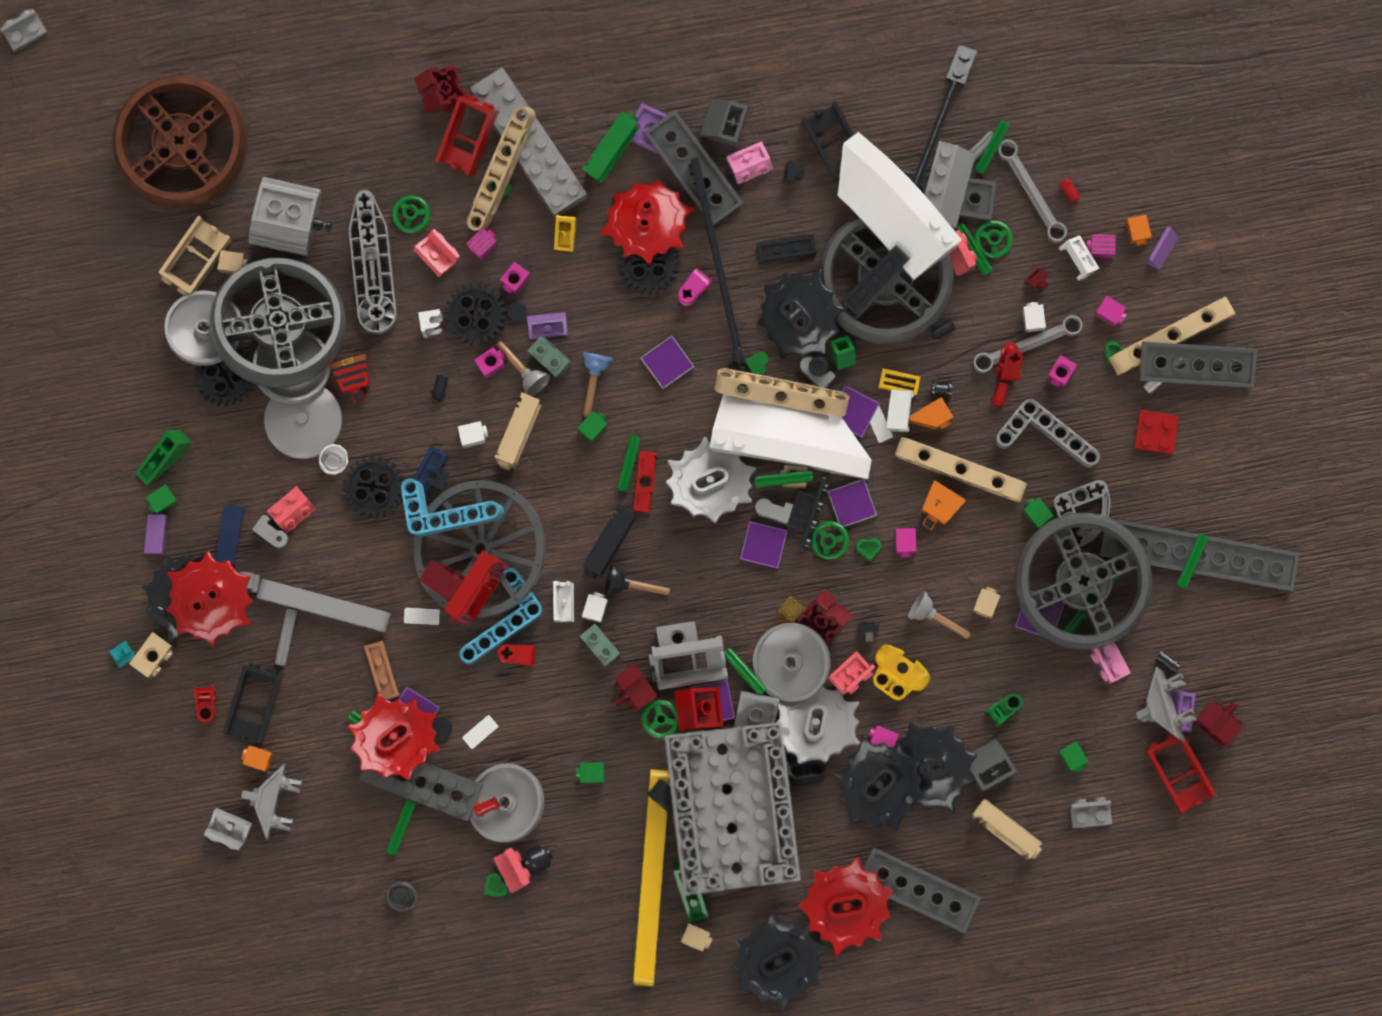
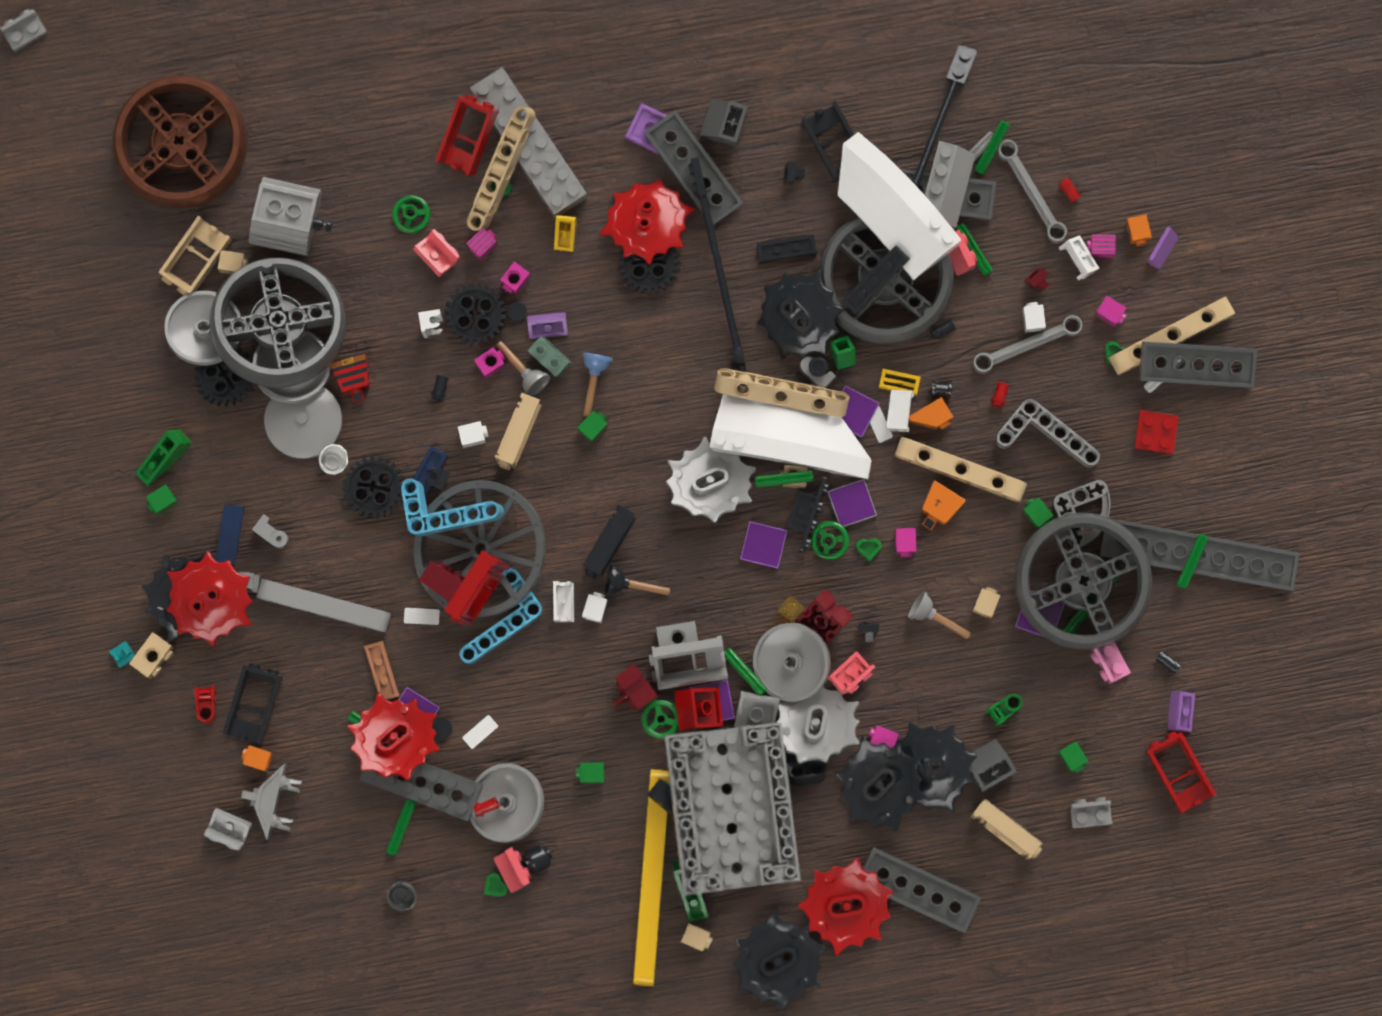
(155, 534): medium lavender slope -> none
(286, 635): light grey axle -> none
(291, 510): coral bracket -> none
(371, 251): light grey beam -> none
(439, 89): dark red brick -> none
(521, 655): red piece -> none
(600, 645): sand green brick -> none
(612, 146): green door -> none
(628, 464): green axle -> none
(645, 469): red piece -> none
(667, 362): dark purple tile -> none
(696, 285): dark pink piece -> none
(750, 162): bright pink bracket -> none
(757, 363): green tile -> none
(773, 512): light grey leg -> none
(914, 679): yellow piece -> none
(999, 234): green piece -> none
(1009, 363): red piece -> none
(1065, 364): dark pink brick -> none
(1161, 706): light grey connector -> none
(1219, 722): dark red brick -> none

